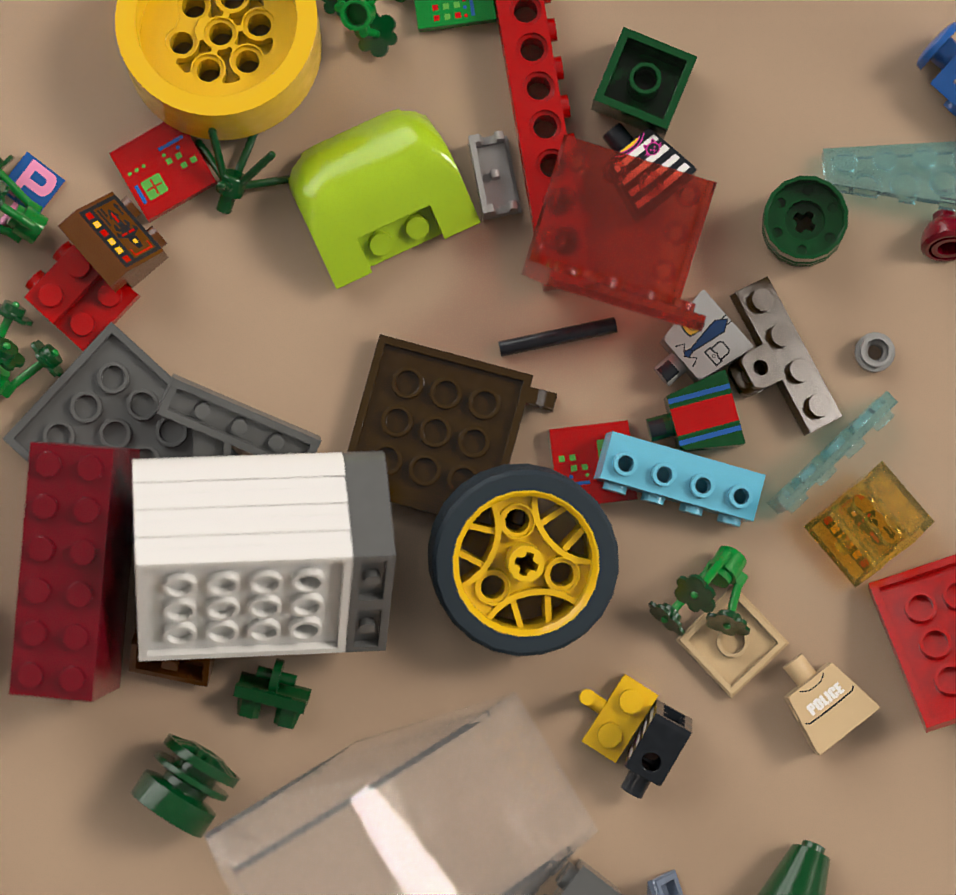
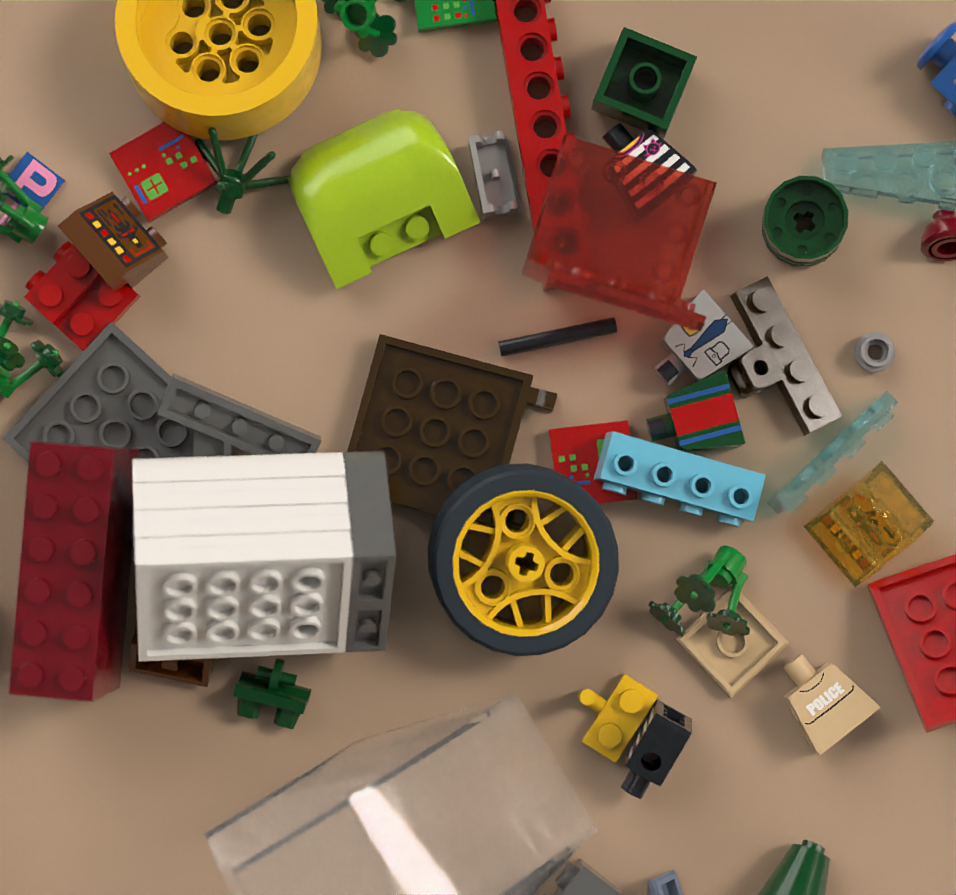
(185, 785): dark green wheel -> none

